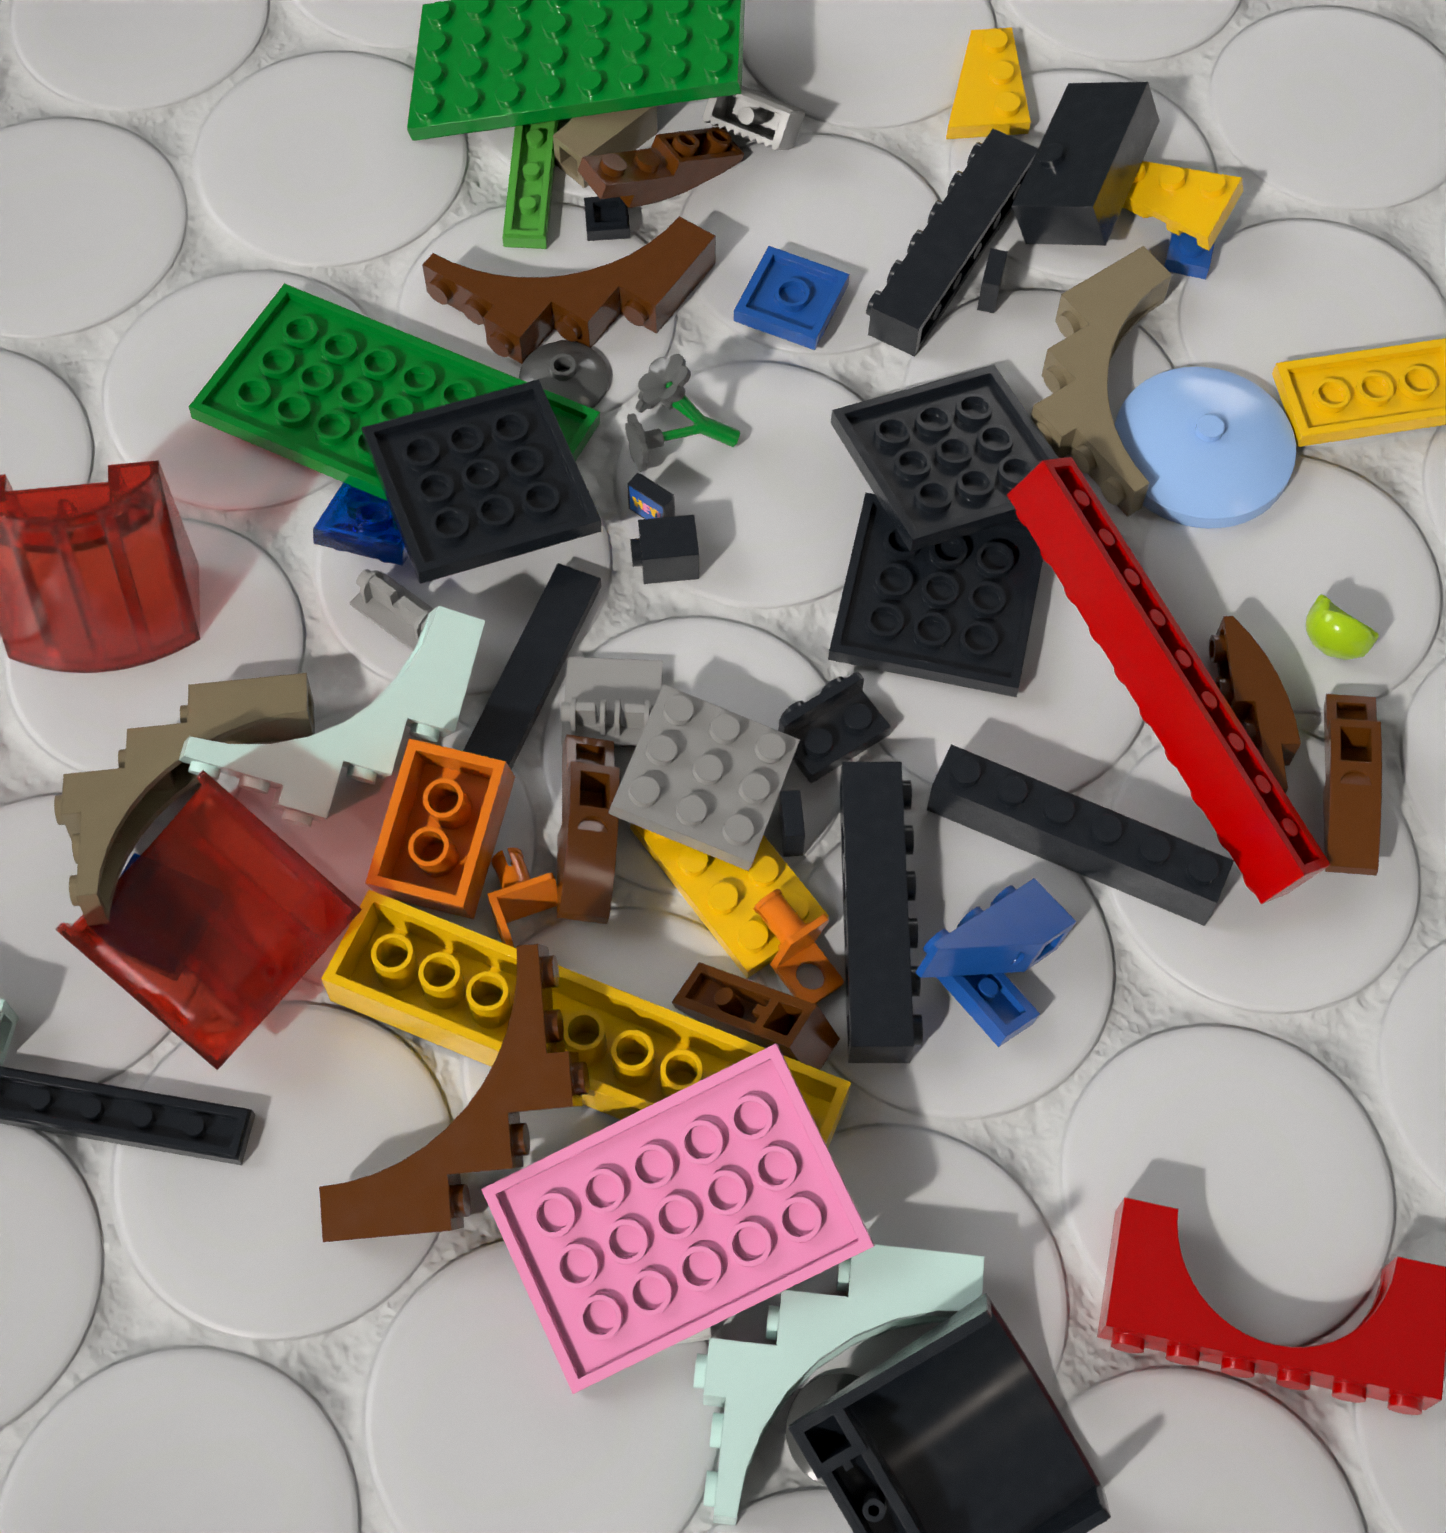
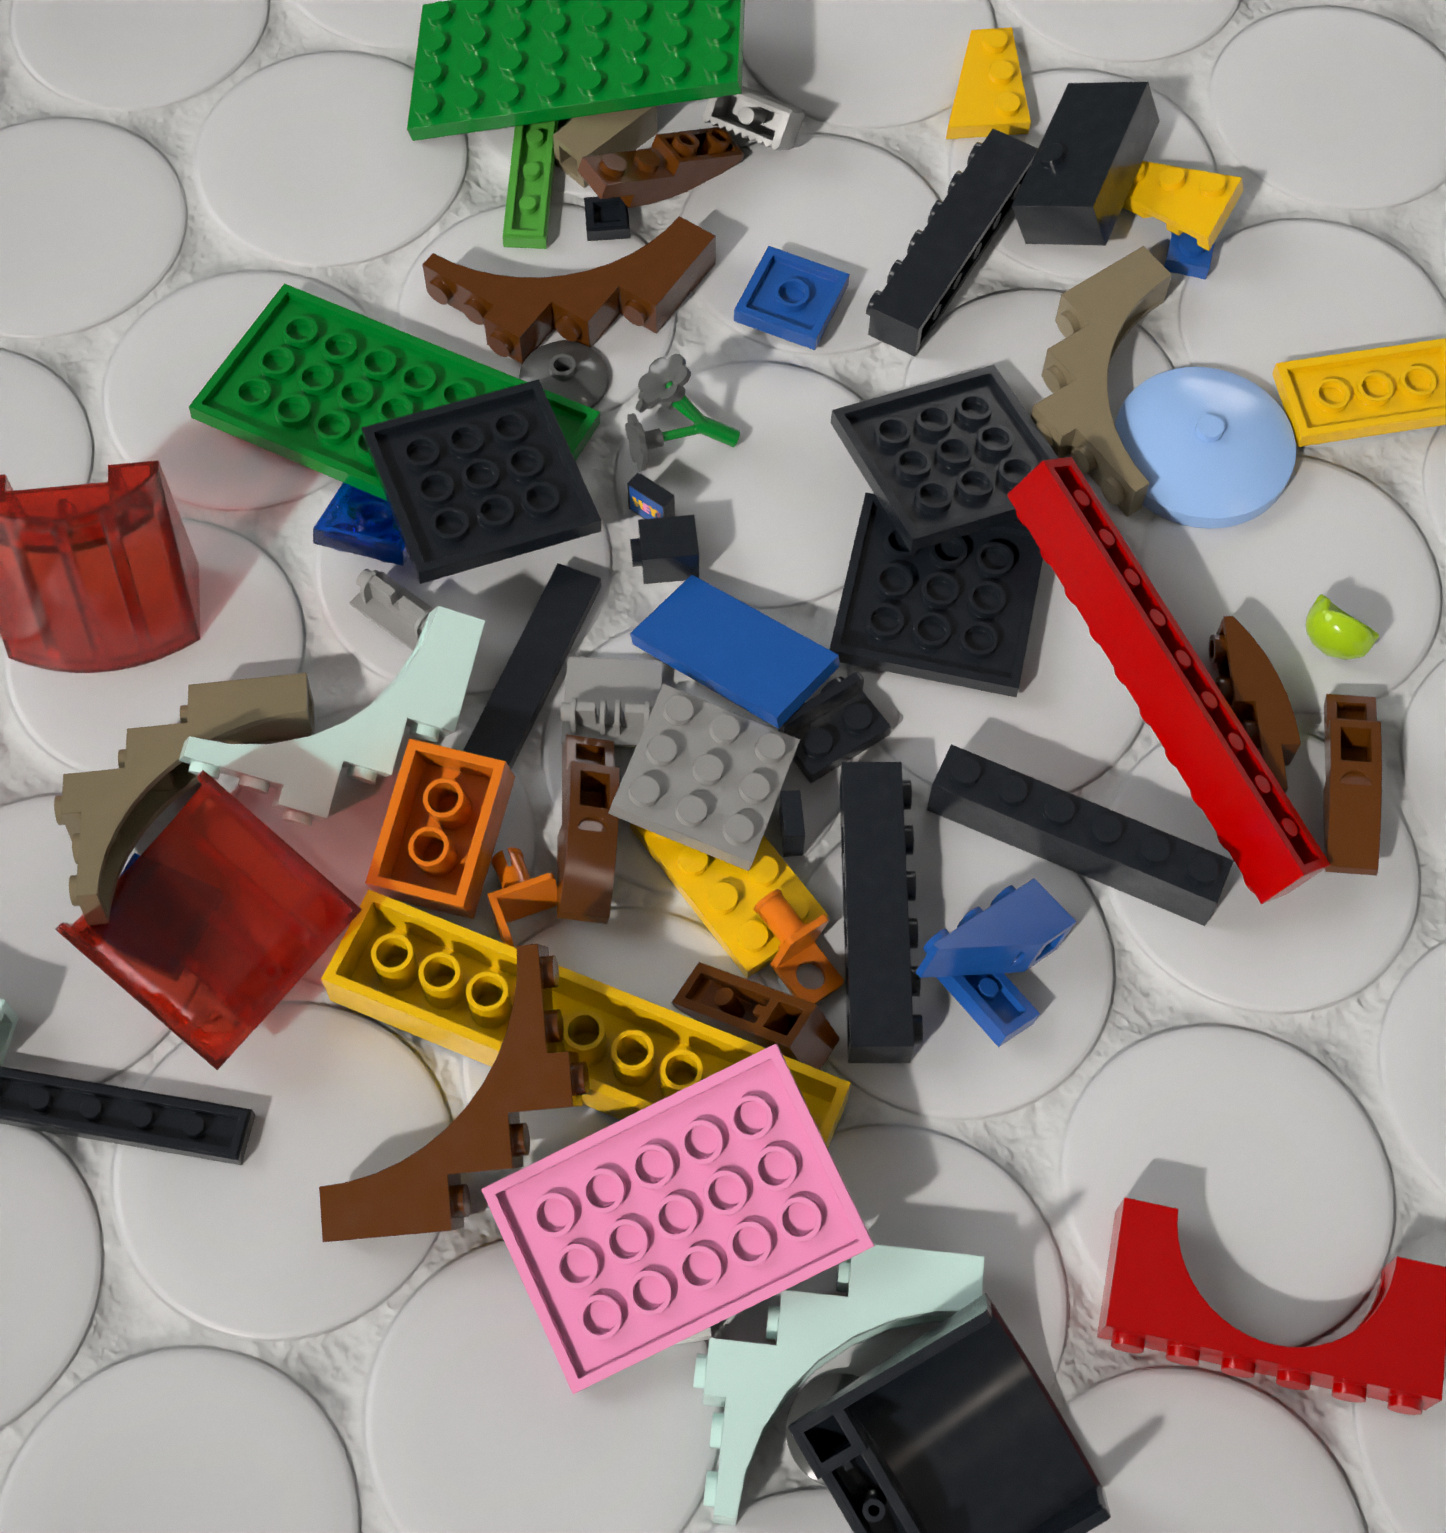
(735, 650): none -> blue tile
(992, 280): black tile -> none

